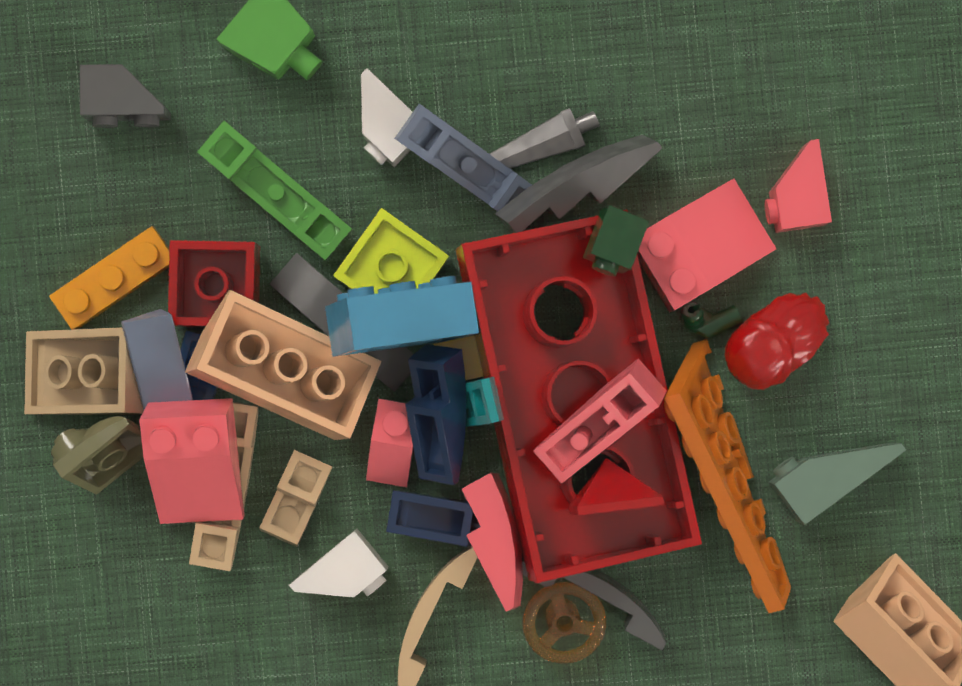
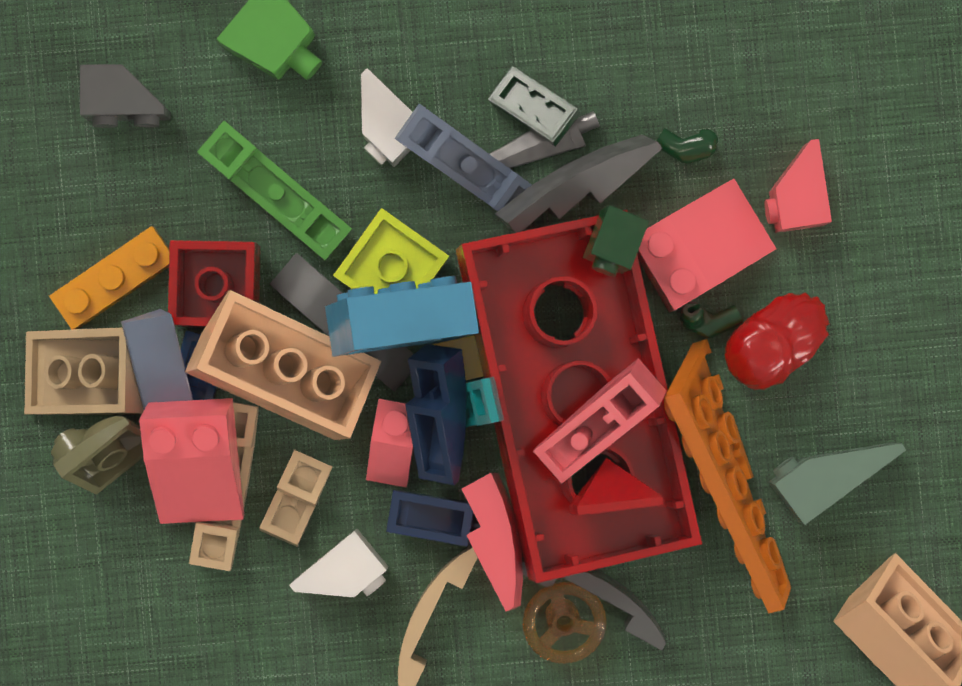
(534, 106): none -> plate
(690, 148): none -> dark green arm

